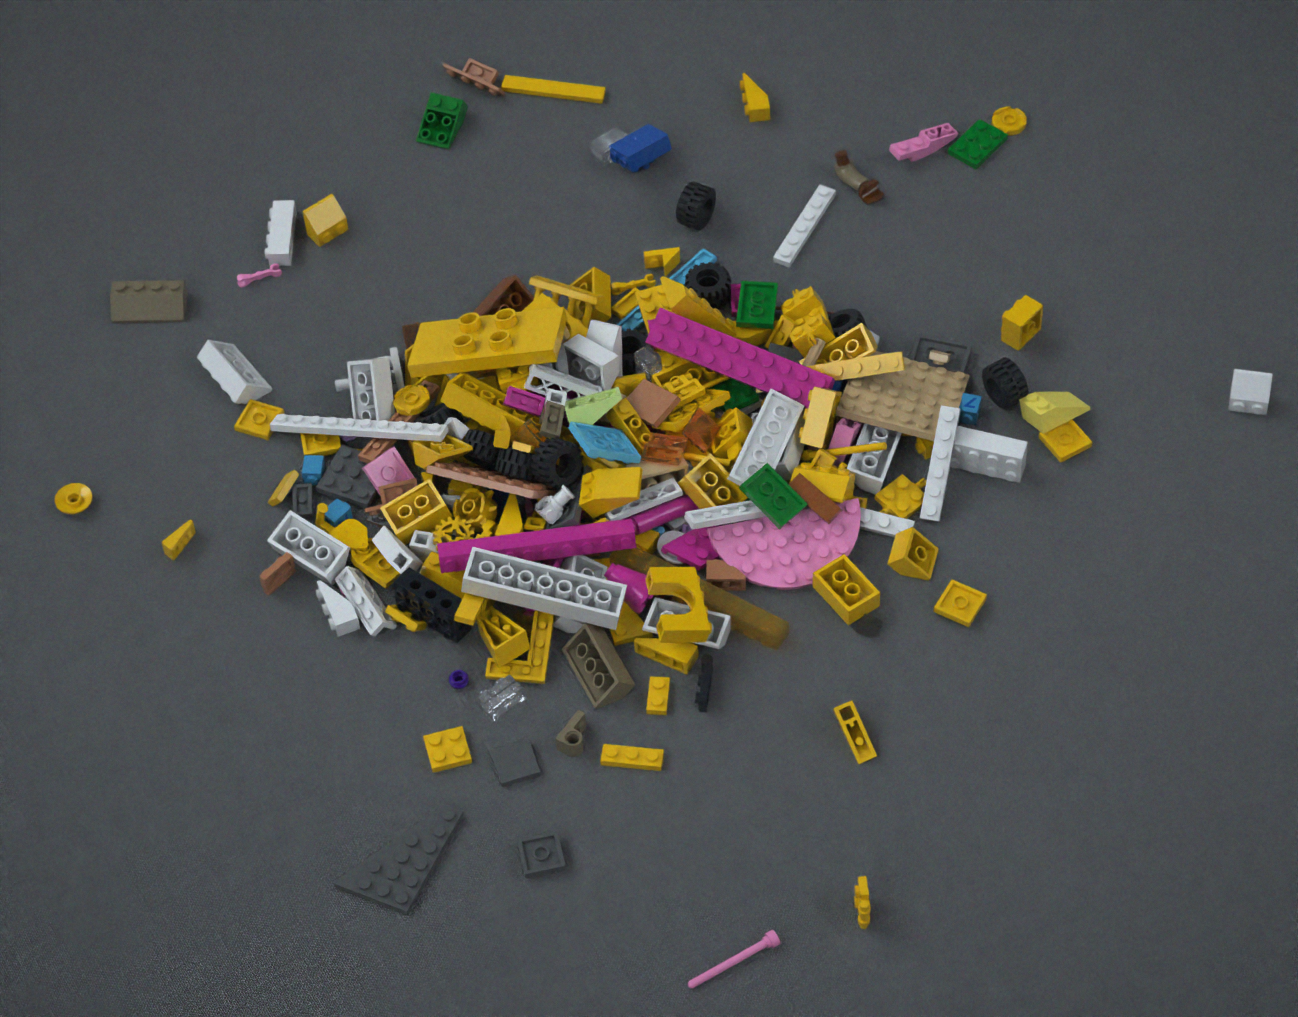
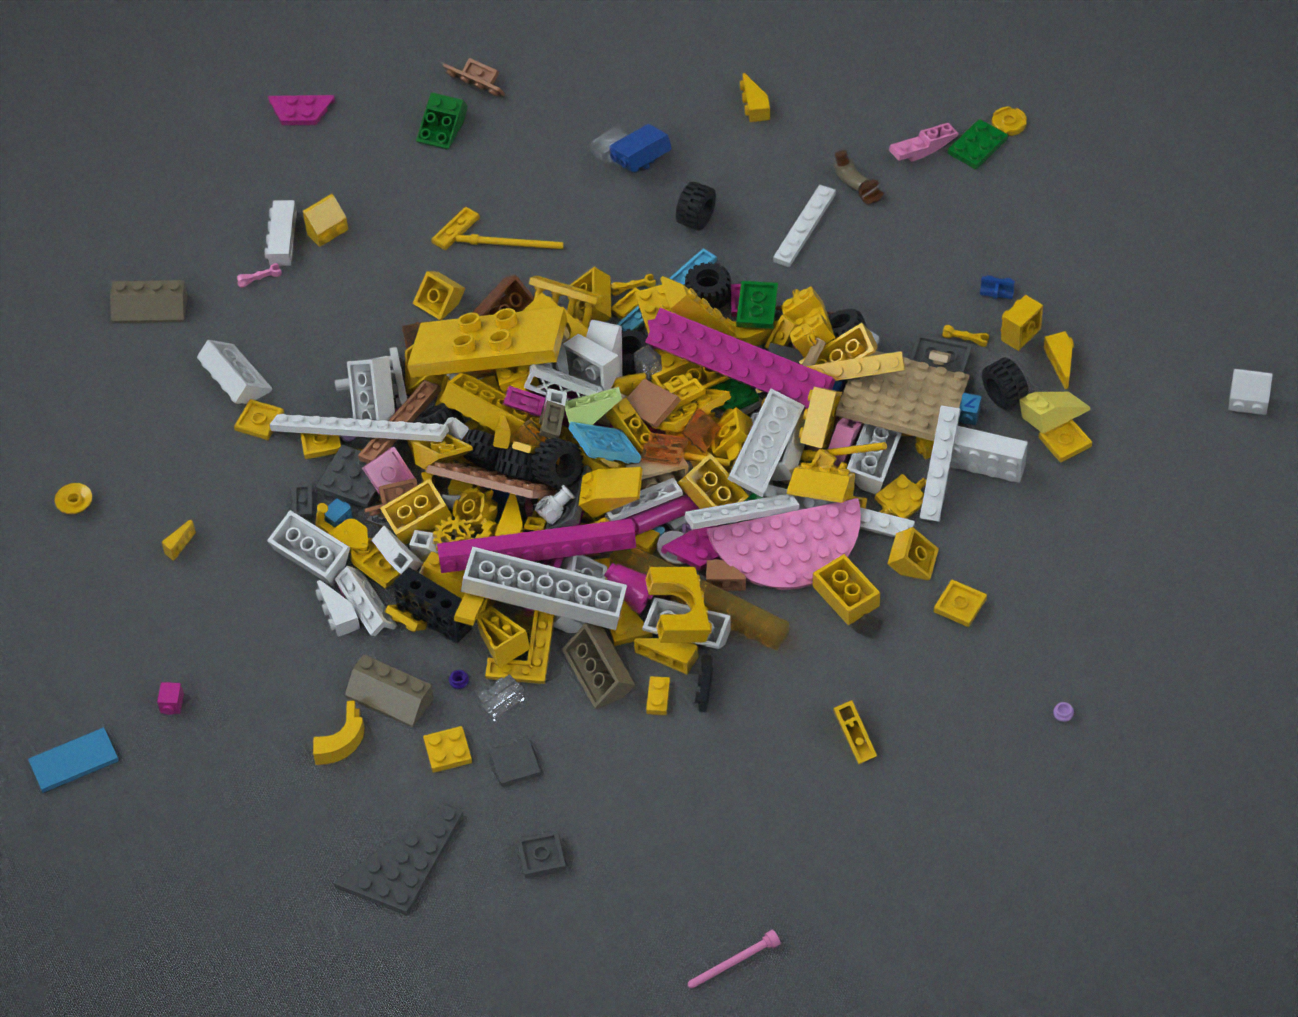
(73, 760): none -> dark azure tile
(170, 698): none -> dark pink brick
(277, 573): nougat plate -> none
(283, 488): yellow tile -> none
(300, 108): none -> dark pink wing
(313, 469): dark azure brick -> none
(343, 743): none -> yellow arch
(389, 691): none -> dark tan slope
(411, 400): yellow tile -> none
(438, 294): none -> yellow slope
(454, 227): none -> yellow tile
(474, 239): none -> yellow bar
(553, 89): yellow tile -> none
(572, 734): dark tan plate -> none
(632, 757): yellow plate -> none
(665, 258): yellow slope -> none
(773, 496): green plate -> none
(816, 500): dark orange tile -> none
(862, 902): yellow plate -> none
(948, 332): none -> yellow piece
(997, 287): none -> blue hips
(1059, 351): none -> yellow slope
(1063, 712): none -> lavender plate

